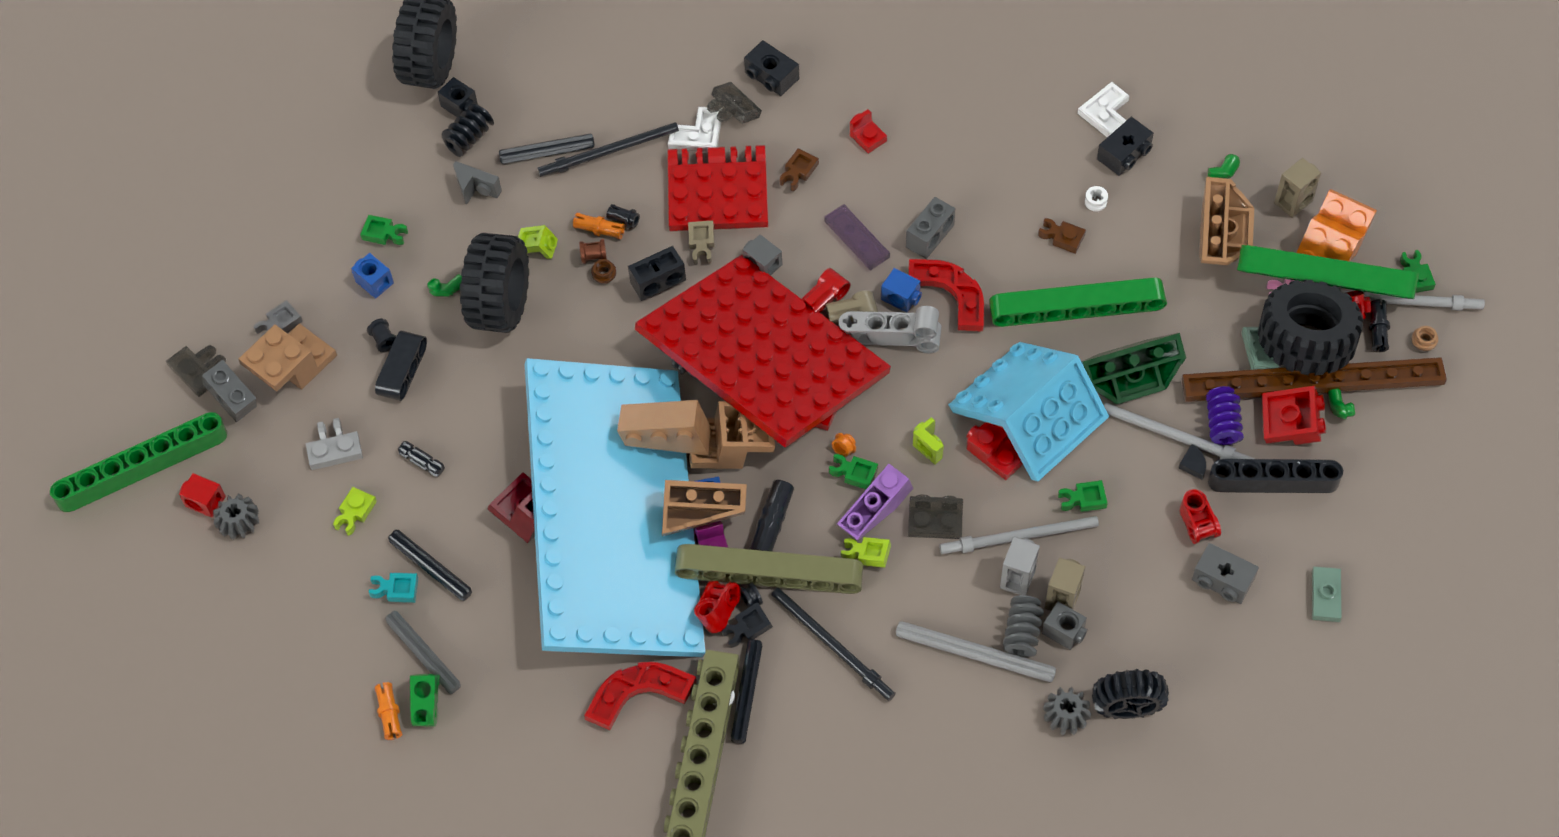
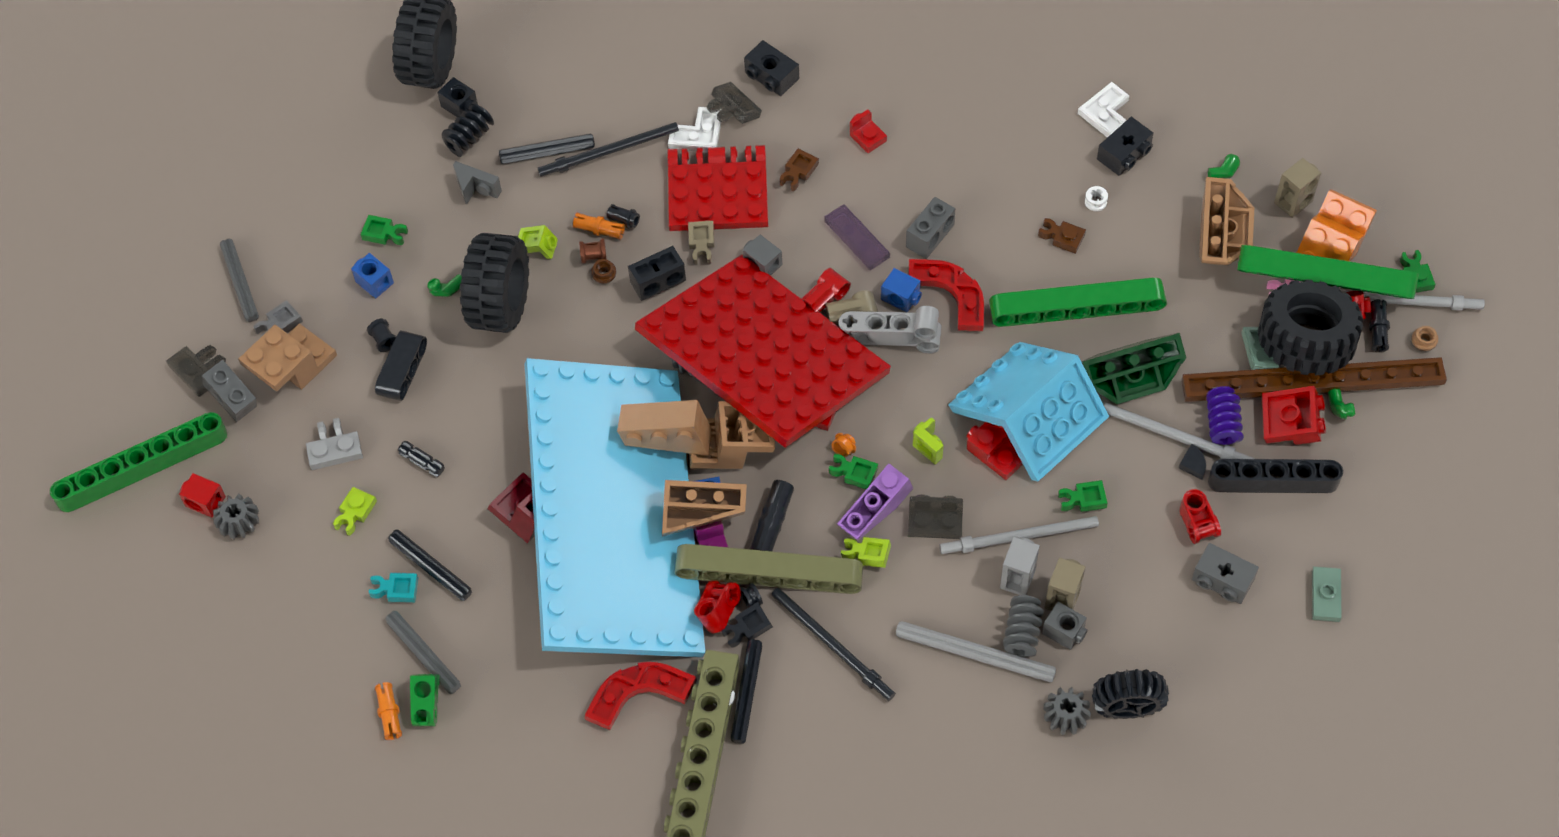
(239, 280): none -> dark grey axle

